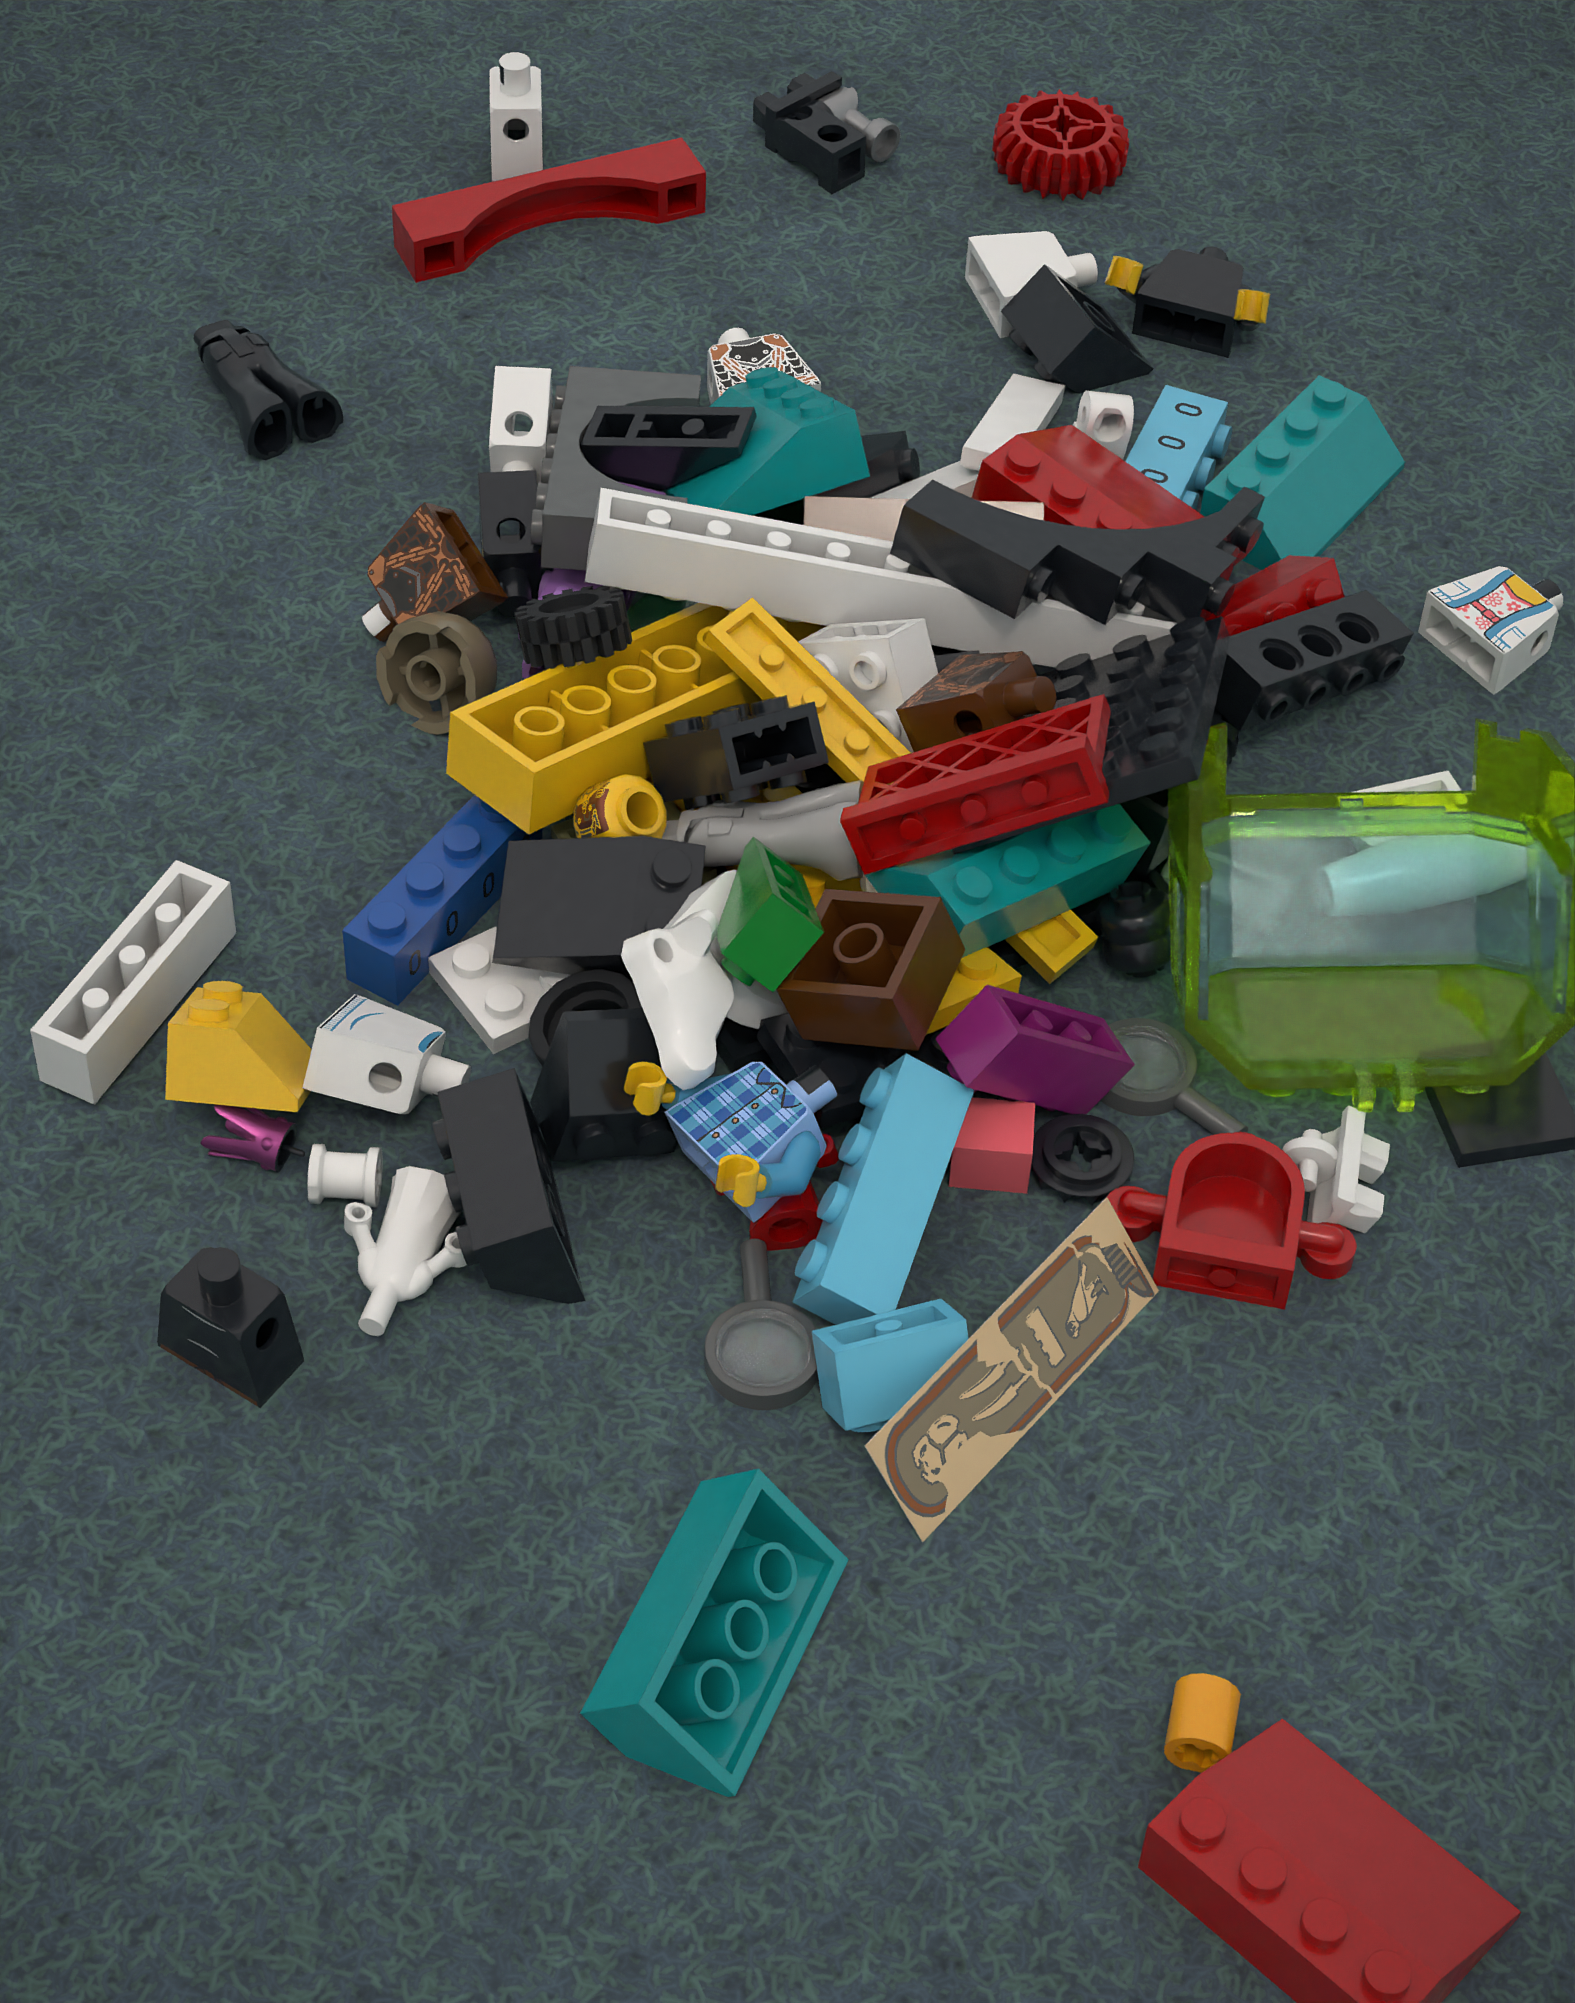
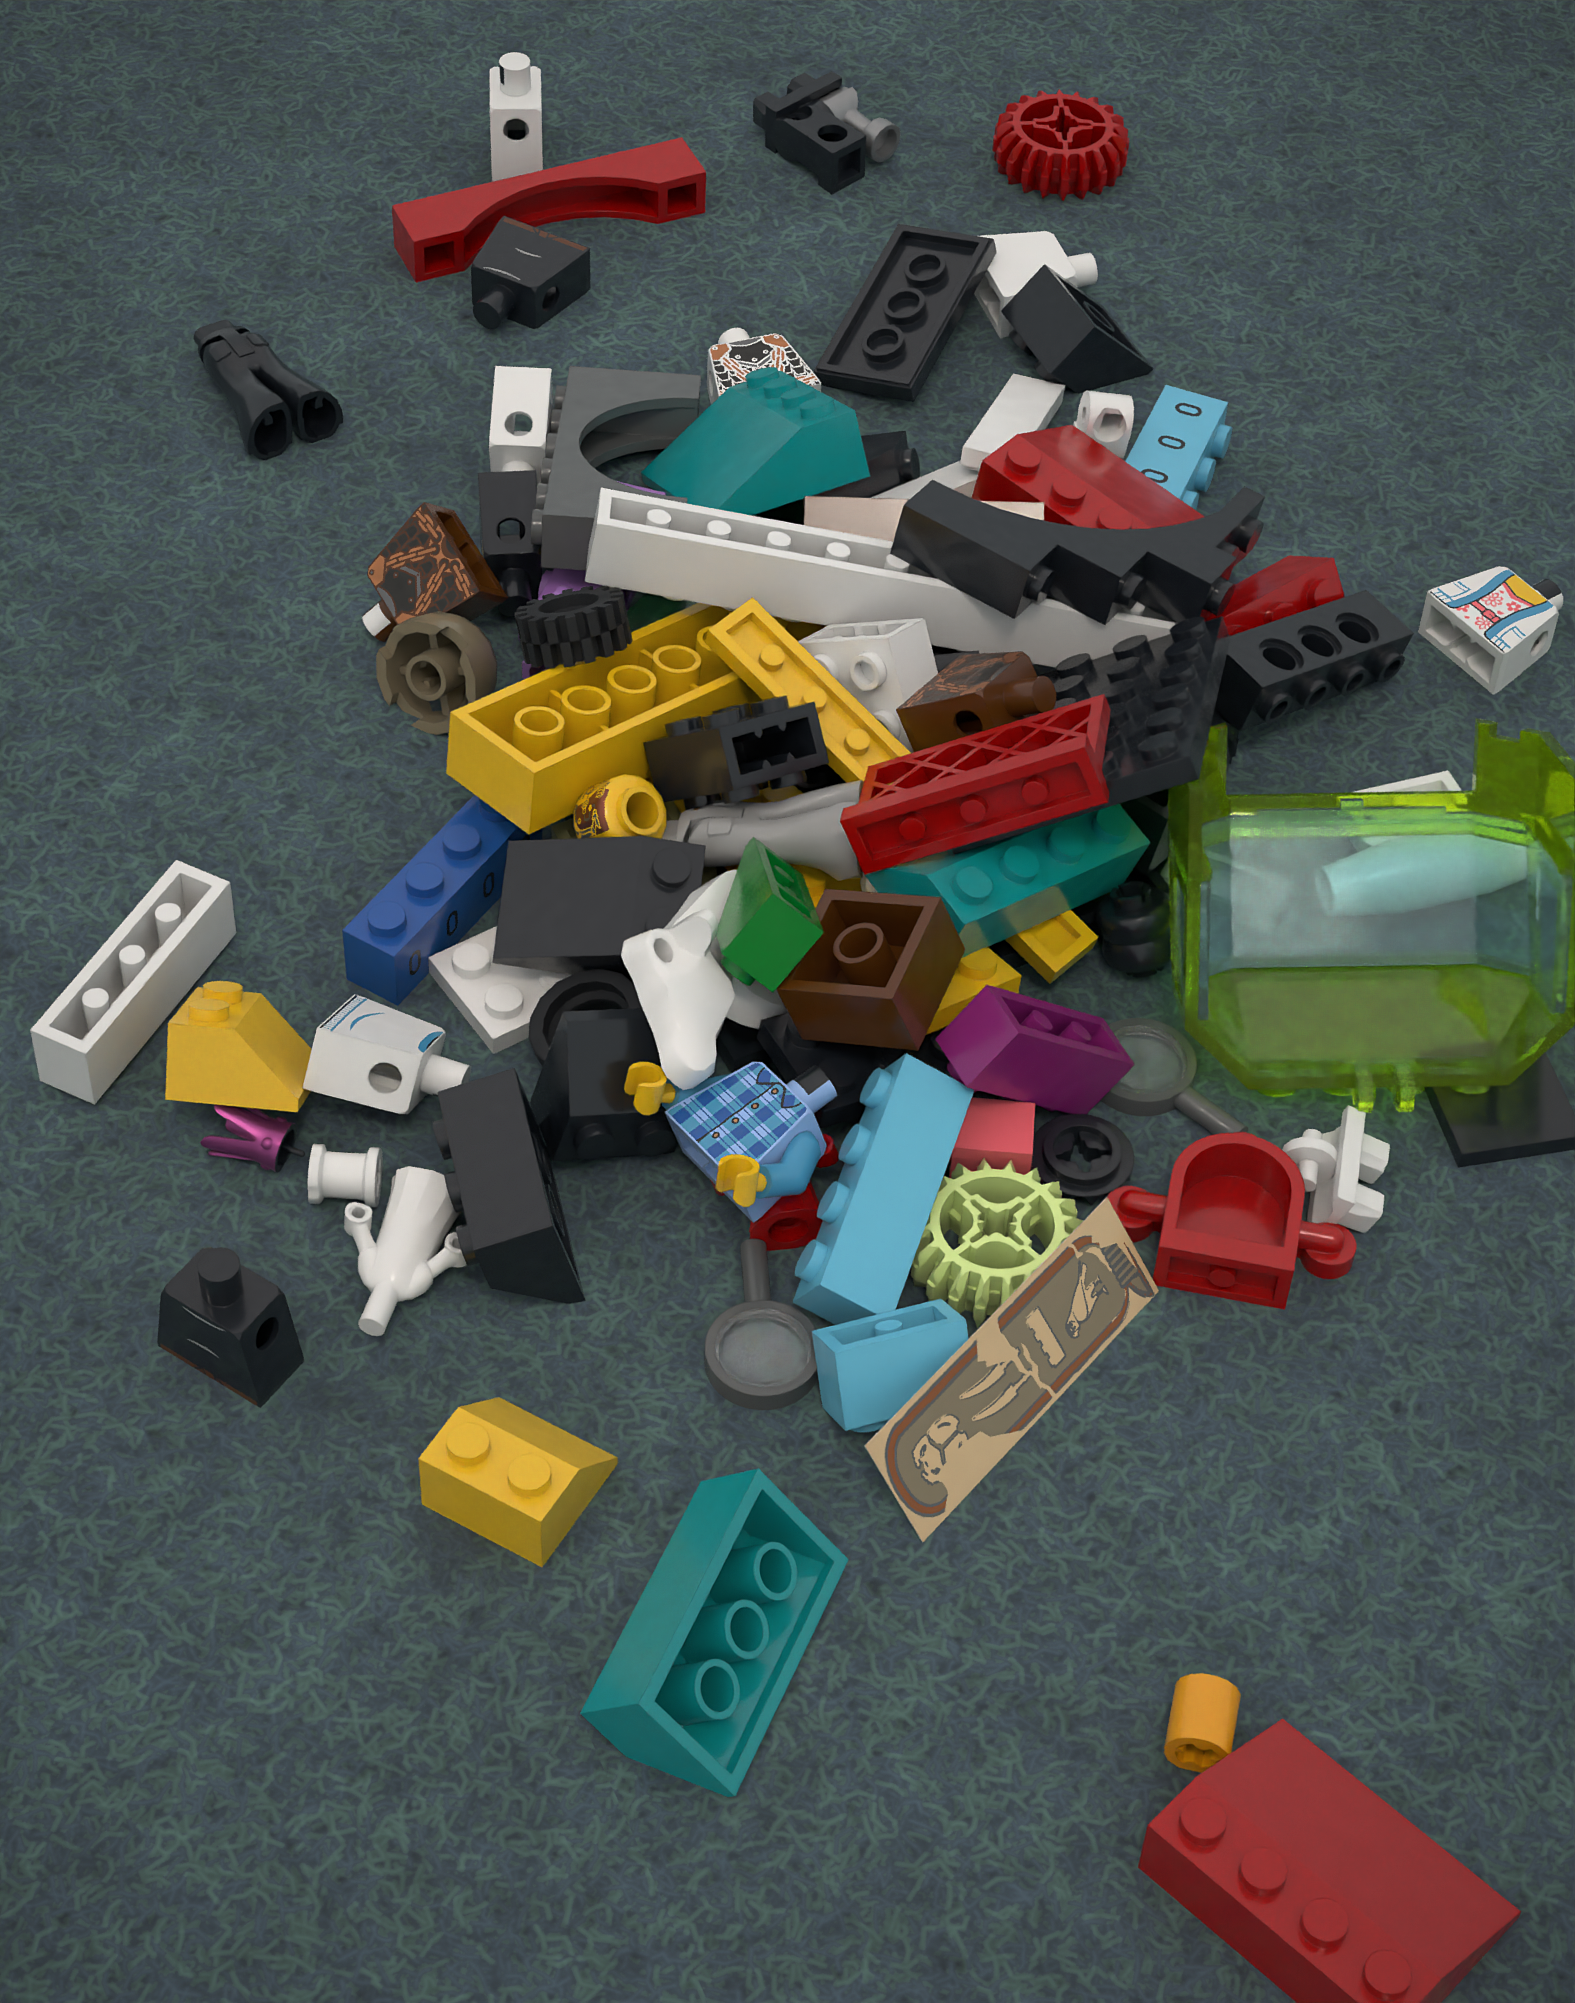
(511, 1476): none -> yellow slope
(526, 275): none -> black torso
(664, 443): black slope -> none
(905, 312): none -> black tile
(994, 1219): none -> yellowish green gear
(1190, 299): black torso -> none
(1314, 468): teal slope -> none

